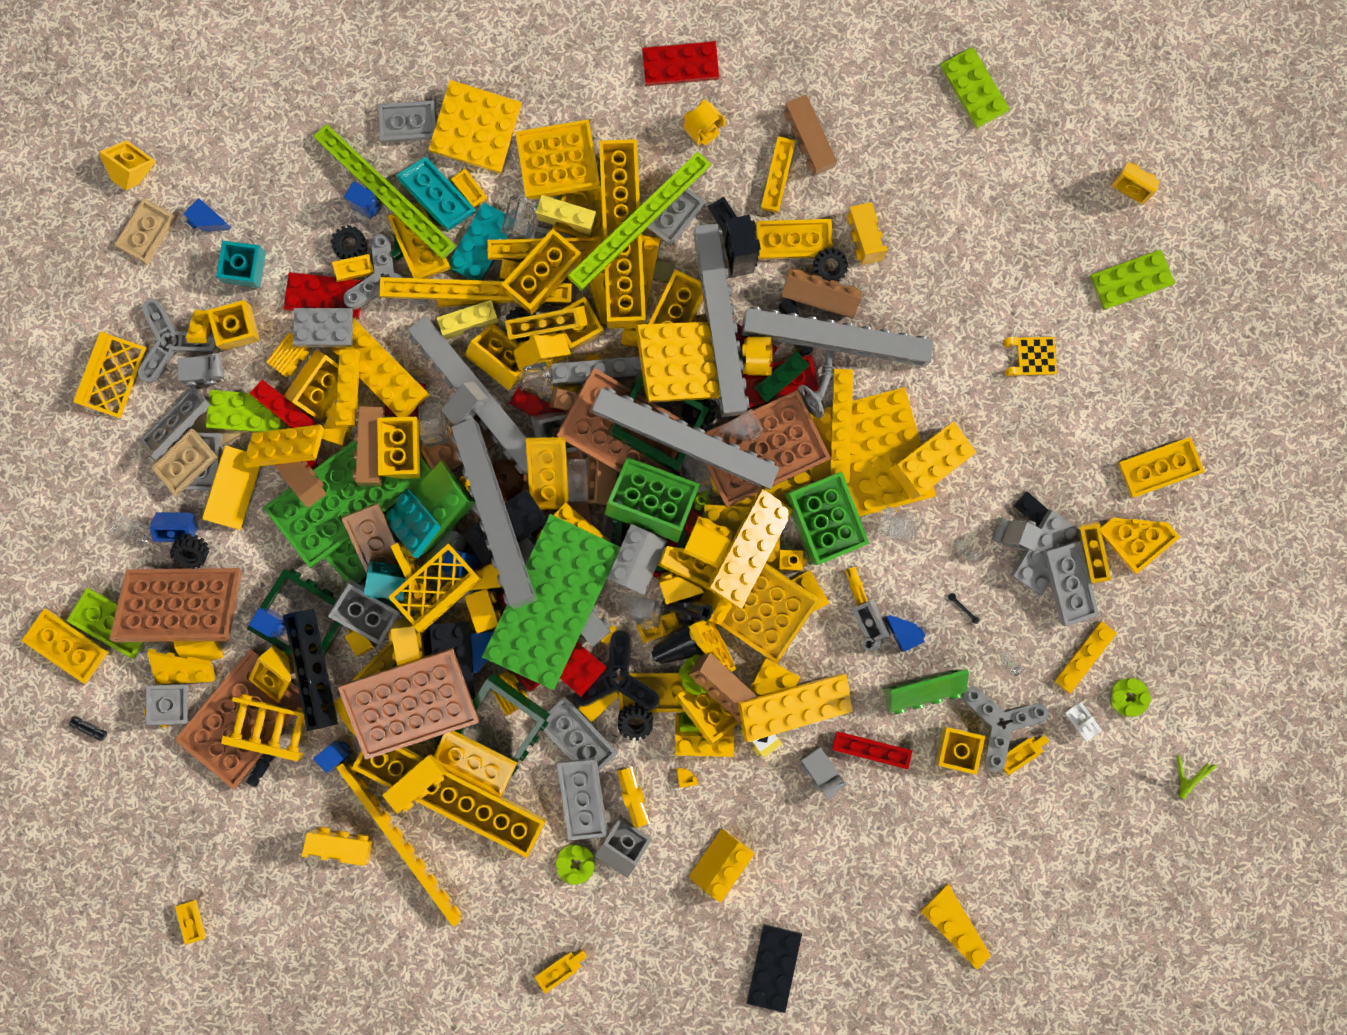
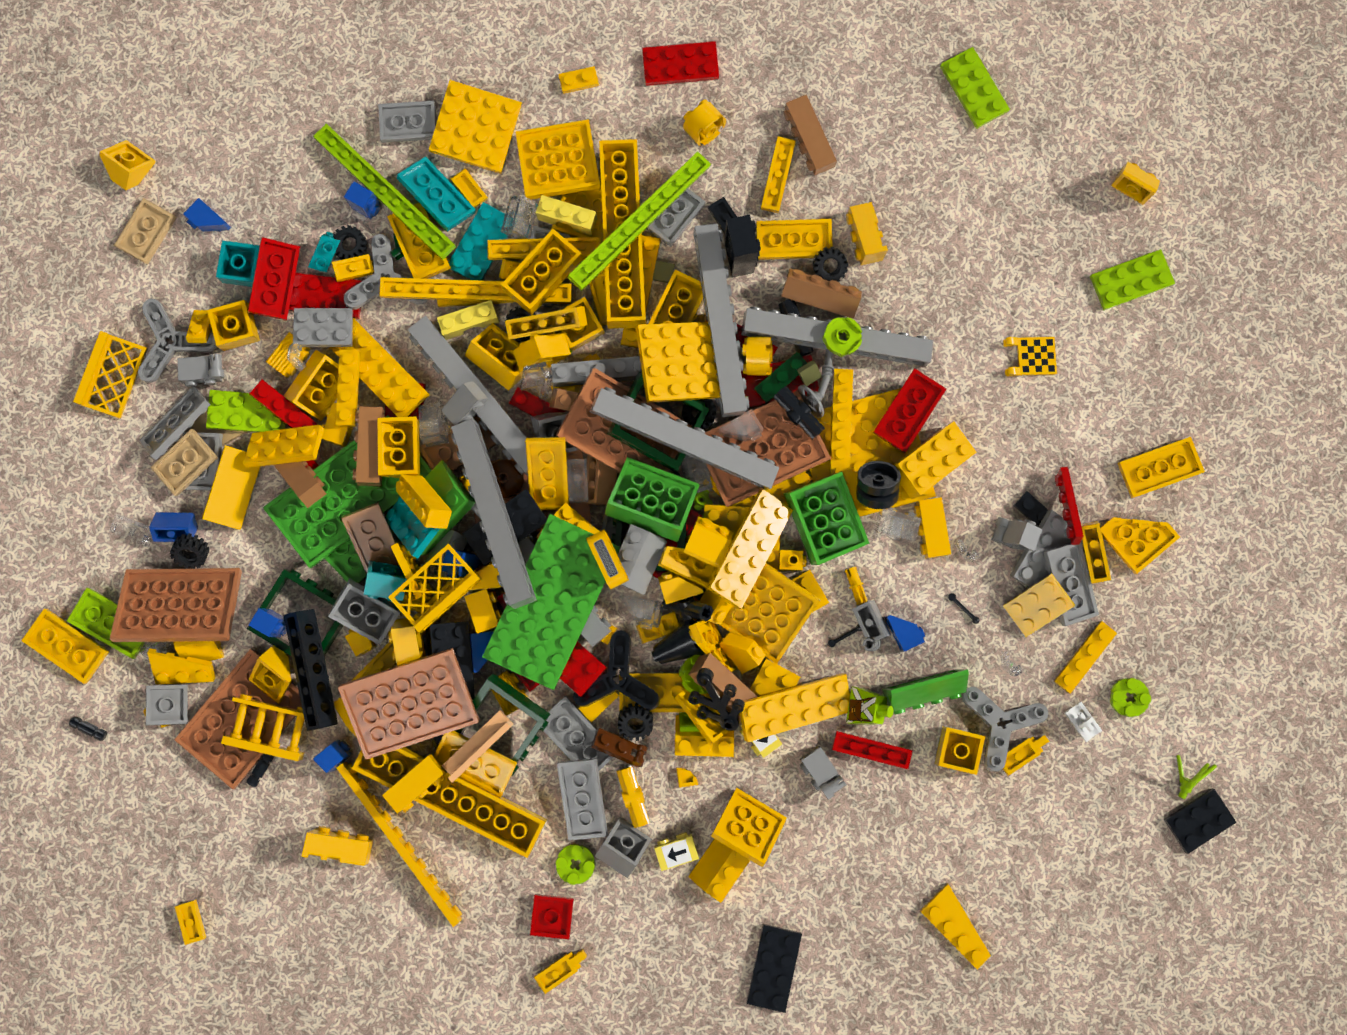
(273, 279): none -> red plate
(293, 356): none -> clear arm
(324, 252): none -> teal hinge
(423, 501): none -> yellow brick
(477, 745): none -> light nougat fence
(552, 916): none -> red plate
(578, 80): none -> yellow plate
(607, 559): none -> yellow beam
(619, 747): none -> reddish brown plate
(676, 851): none -> brick
(727, 719): none -> black plant
(742, 651): none -> yellow slope
(749, 827): none -> yellow plate
(798, 412): none -> black piece
(809, 373): none -> olive tile
(831, 643): none -> black hinge
(853, 336): none -> lime plate
(867, 707): none -> torso
(878, 485): none -> black wheel
(909, 410): none -> red plate
(932, 528): none -> yellow brick
(1038, 605): none -> yellow plate
(1070, 511): none -> red plate
(1200, 821): none -> black plate

